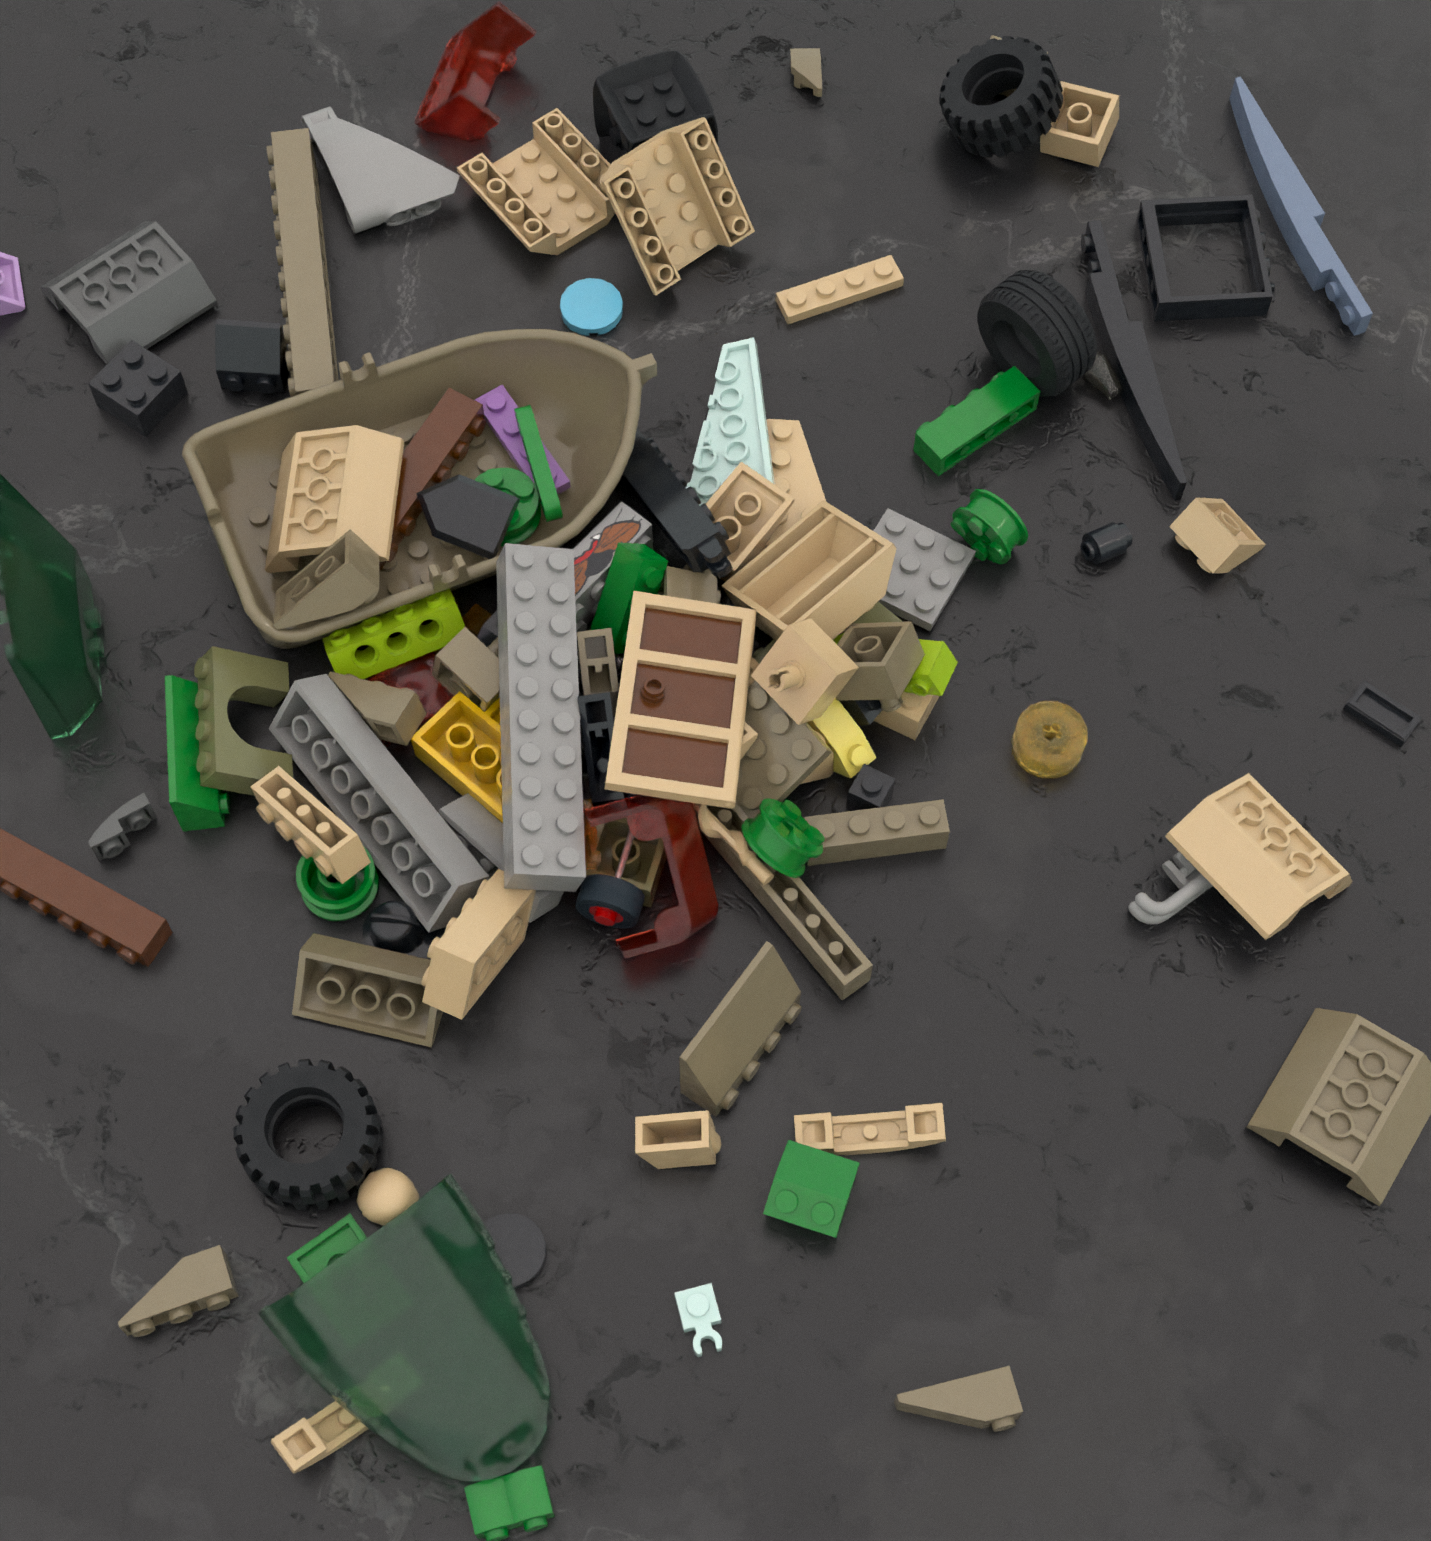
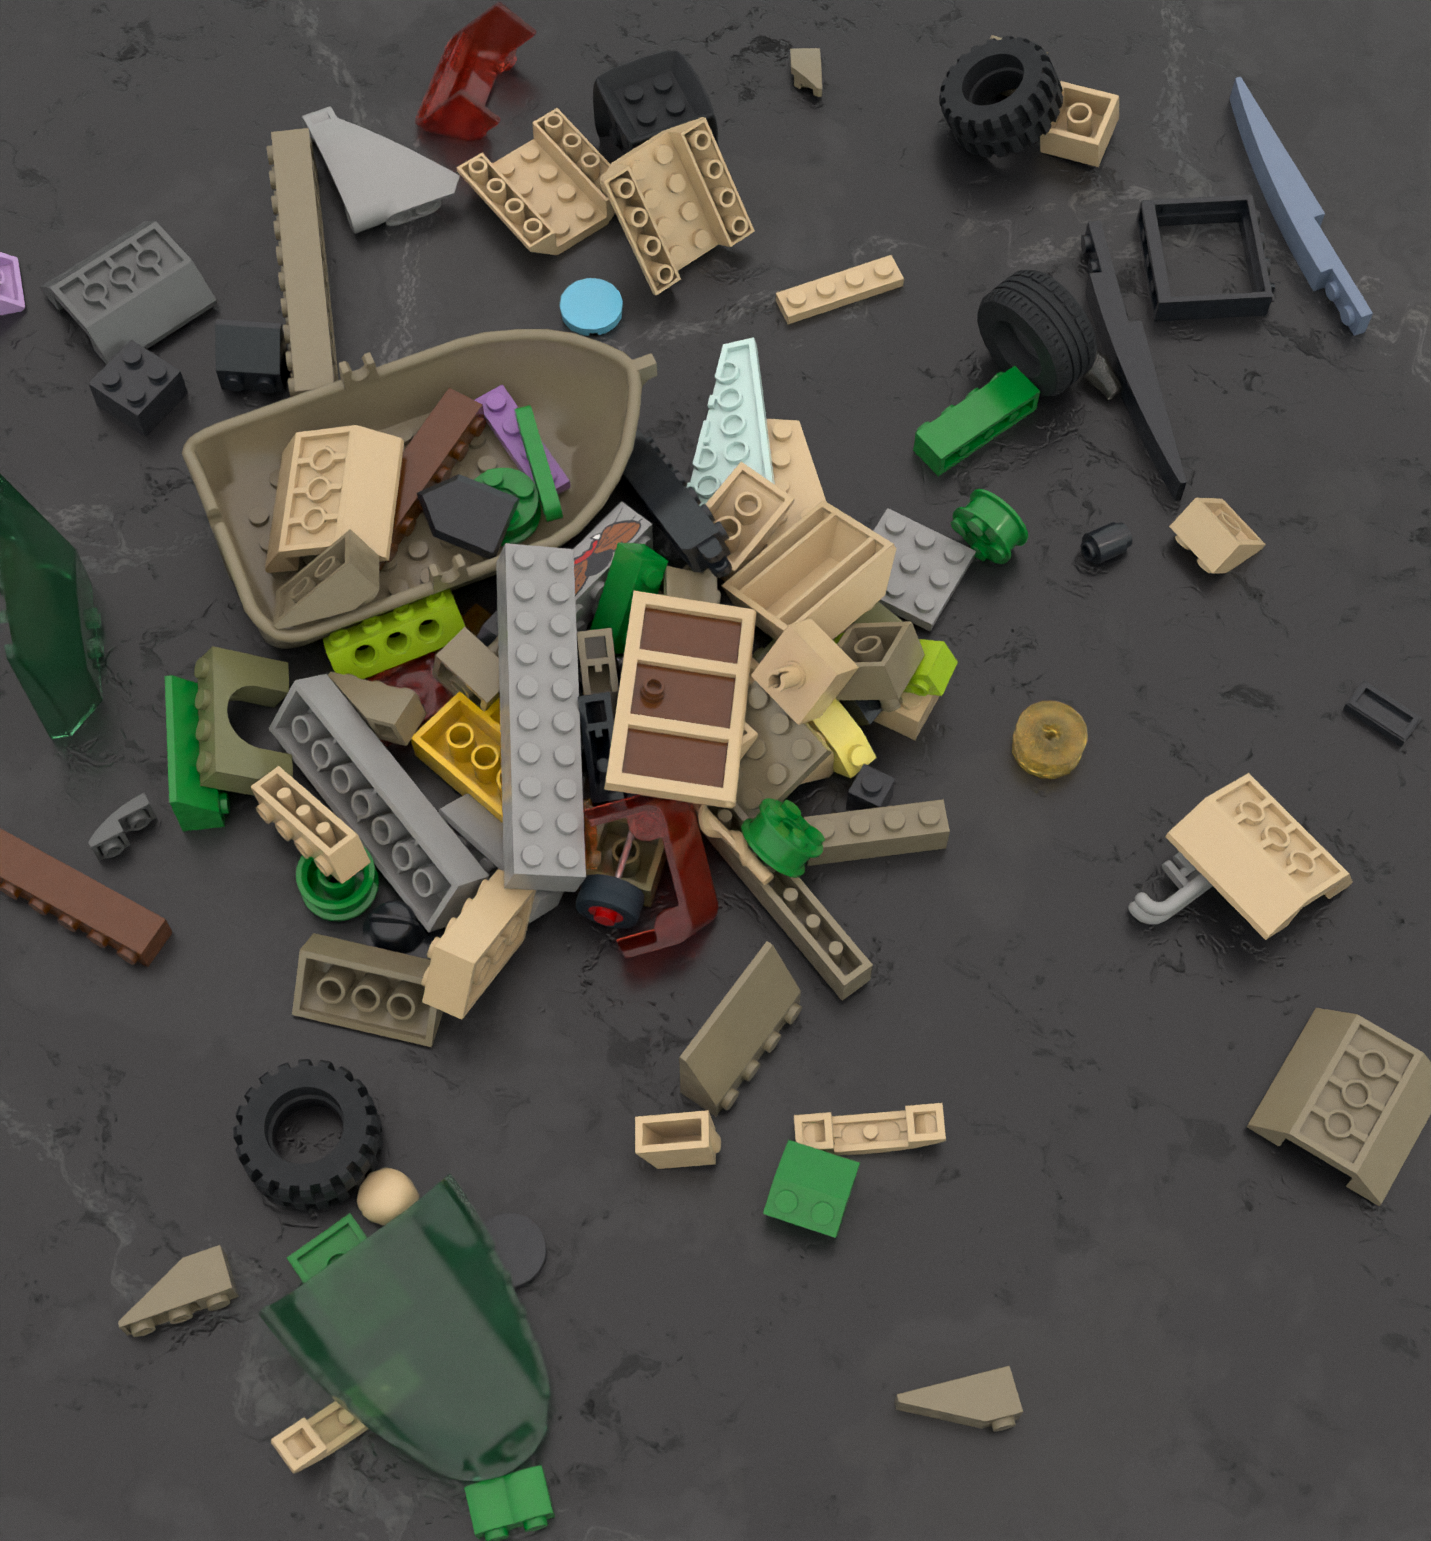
(699, 1312): light aqua plate -> none

